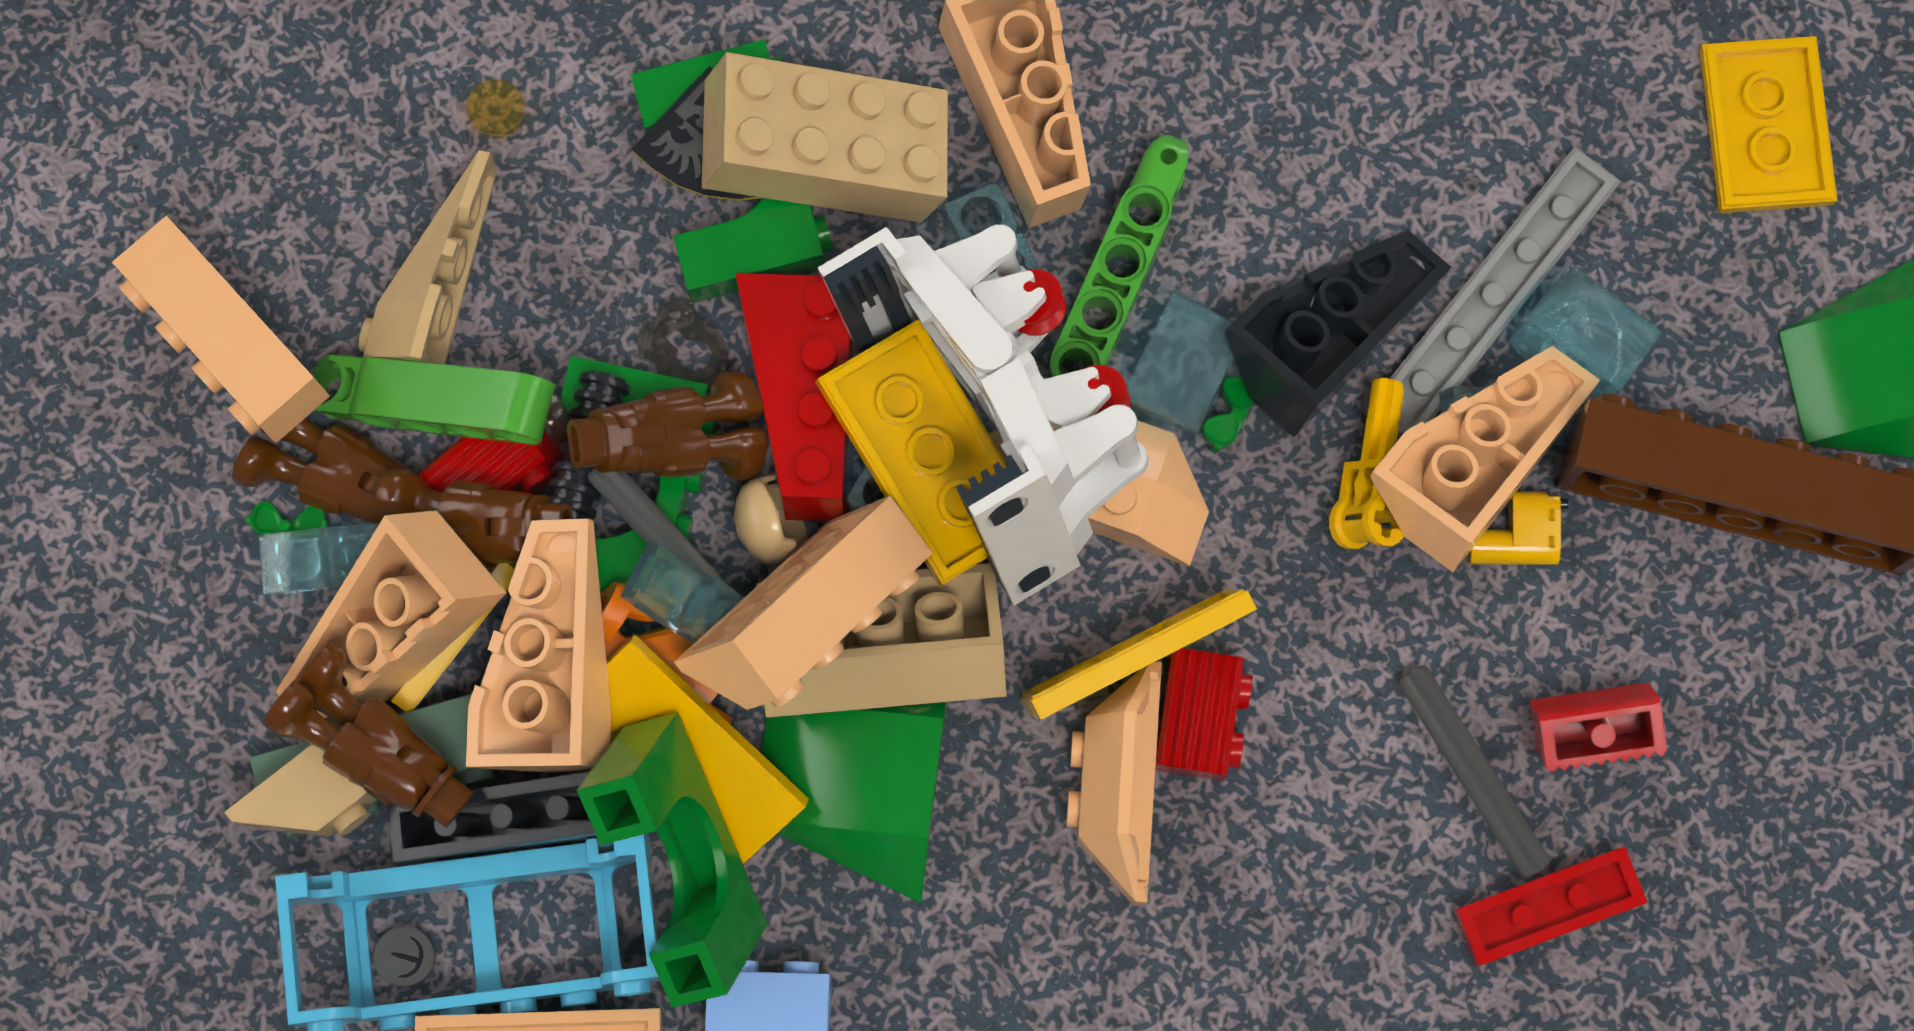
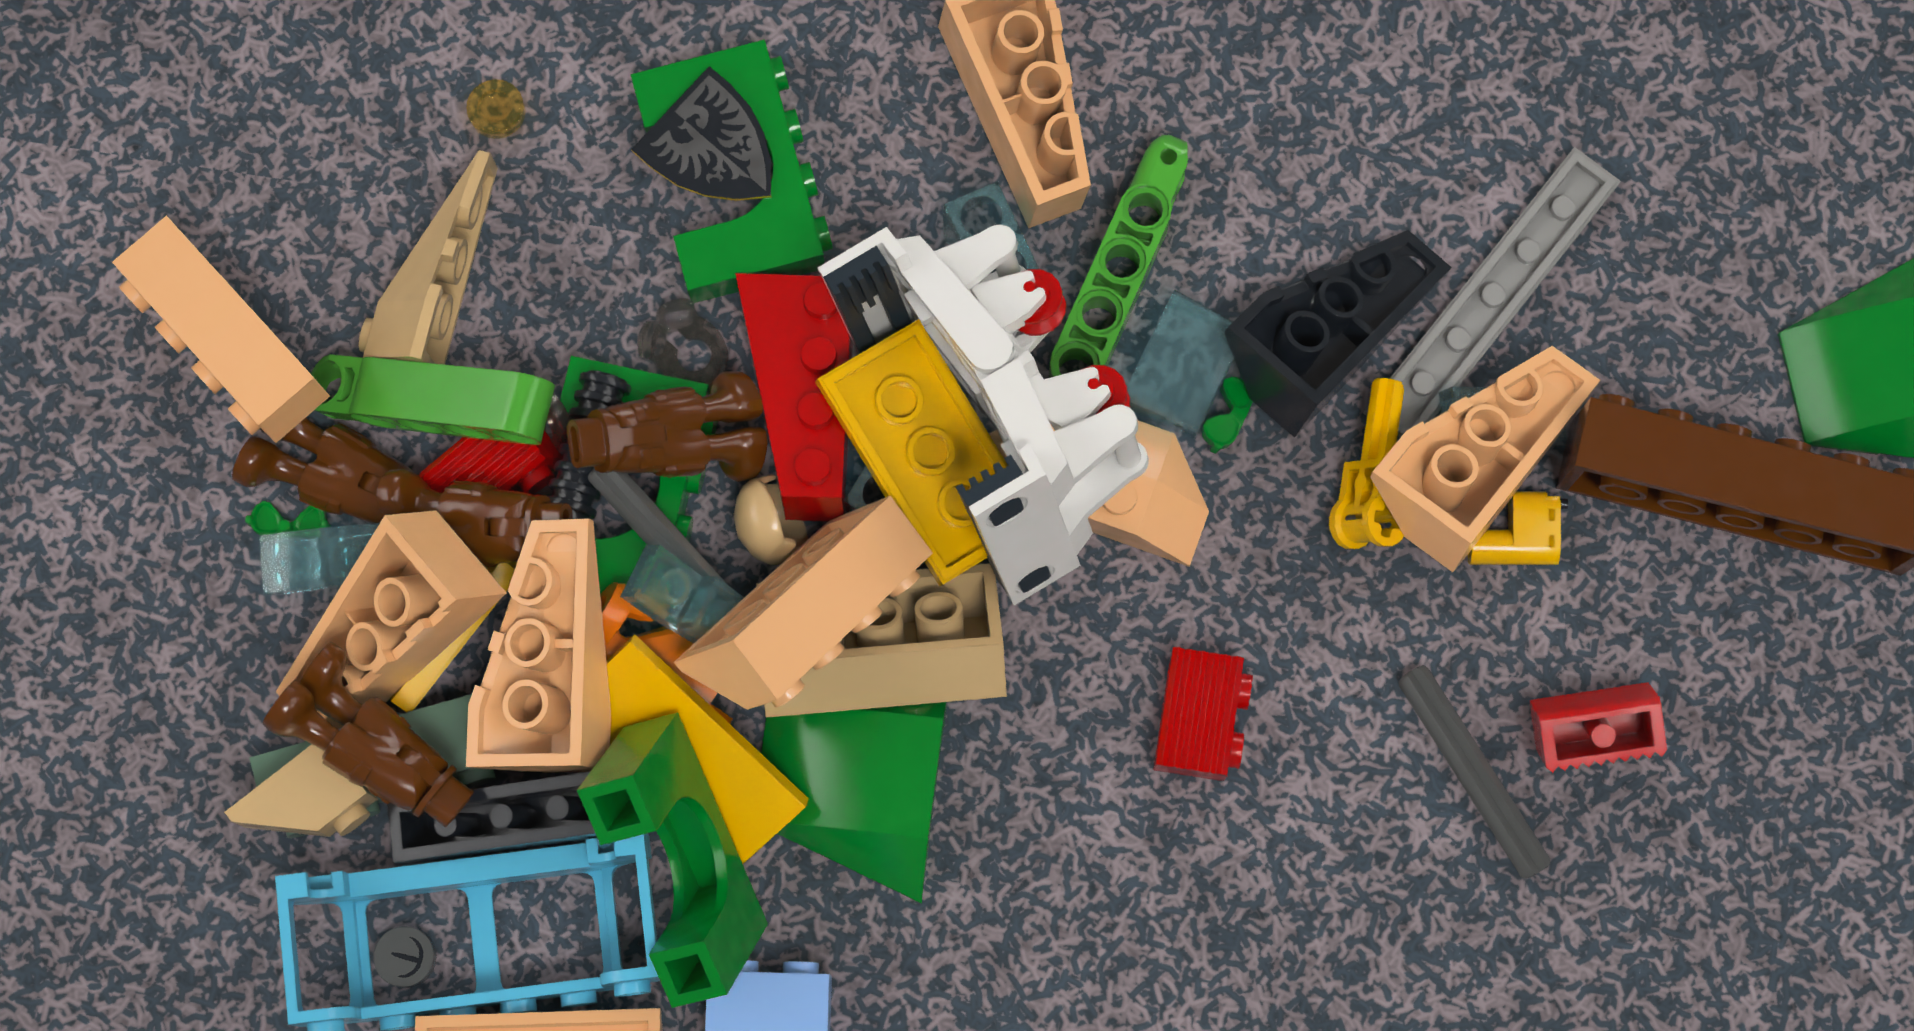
(824, 138): tan brick -> none
(1118, 782): light nougat wedge -> none
(1137, 652): yellow tile -> none
(1550, 906): red plate -> none
(1588, 328): clear light blue piece -> none
(1768, 124): yellow tile -> none

